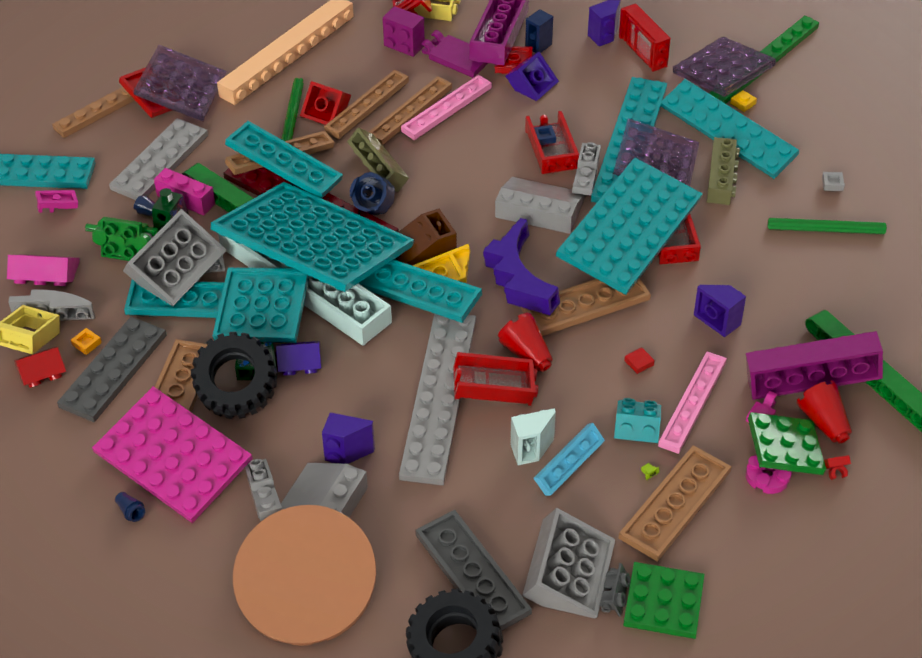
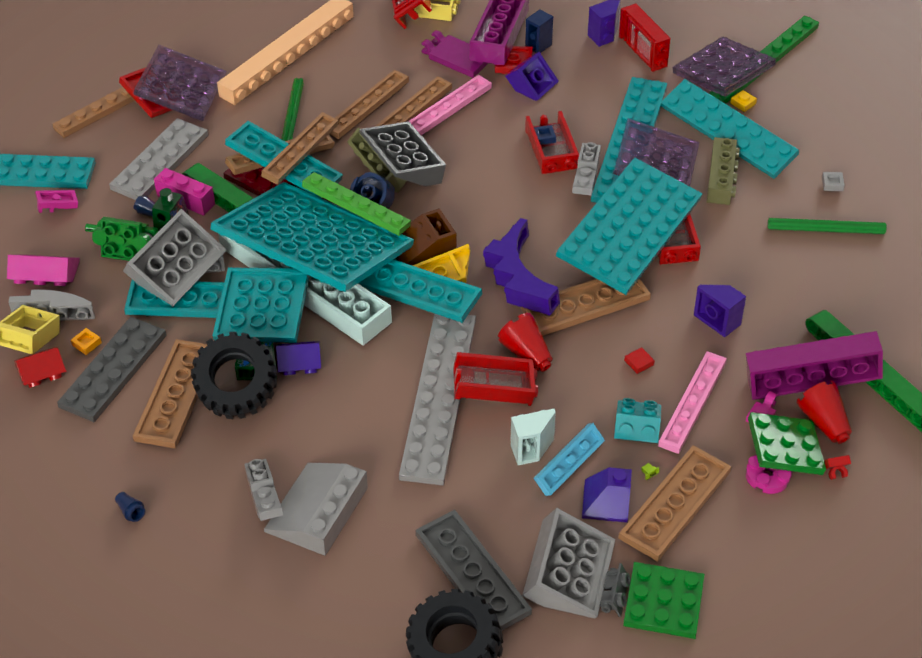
(172, 454): dark pink plate -> none
(299, 148): none -> medium nougat plate
(304, 575): nougat tile -> none
(324, 103): red slope -> none
(347, 438): dark purple slope -> none
(356, 203): none -> bright green plate
(403, 31): magenta brick -> none
(405, 153): none -> dark grey slope
(539, 204): light grey slope -> none
(607, 495): none -> dark purple slope

